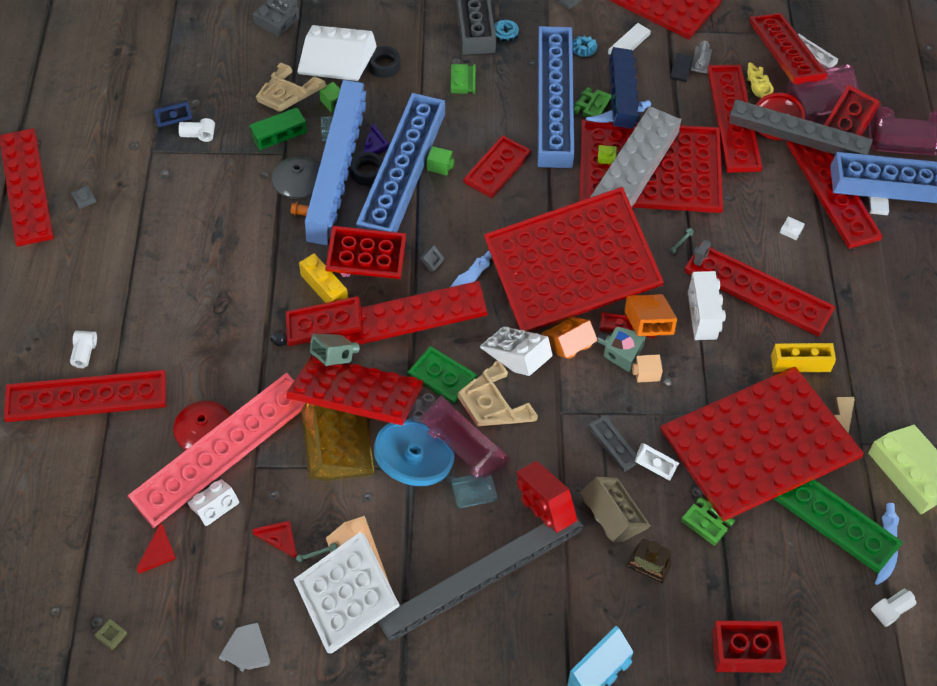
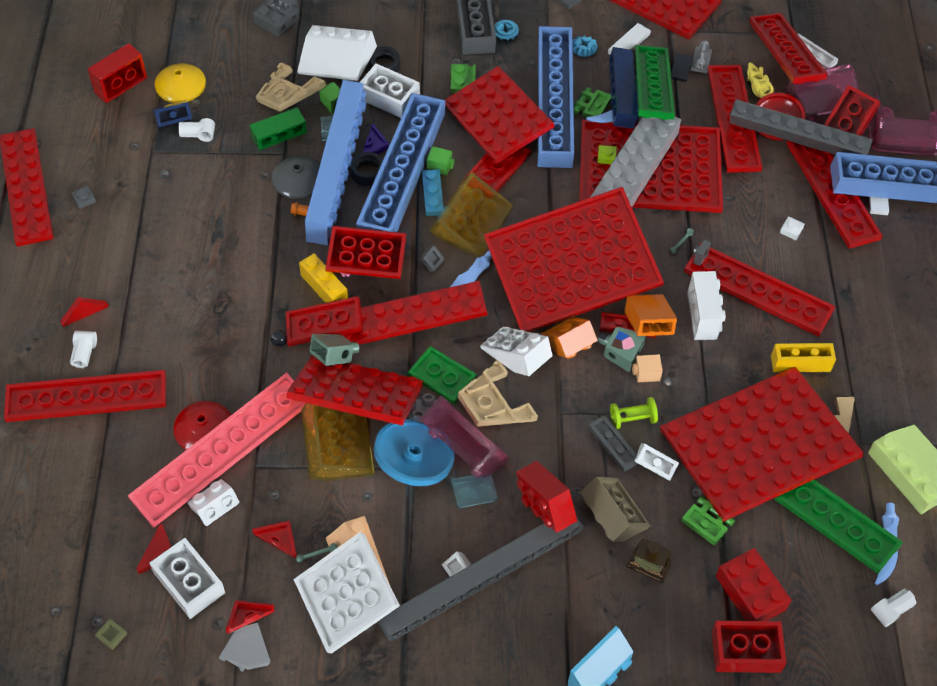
(82, 308): none -> red tile
(117, 73): none -> red brick
(180, 82): none -> yellow dish
(187, 578): none -> white brick
(246, 613): none -> red tile
(388, 89): none -> white brick
(432, 192): none -> dark azure plate
(456, 563): none -> white slope
(471, 214): none -> clear yellow slope
(498, 114): none -> red plate
(634, 413): none -> lime hose
(654, 82): none -> green plate
(753, 587): none -> red brick

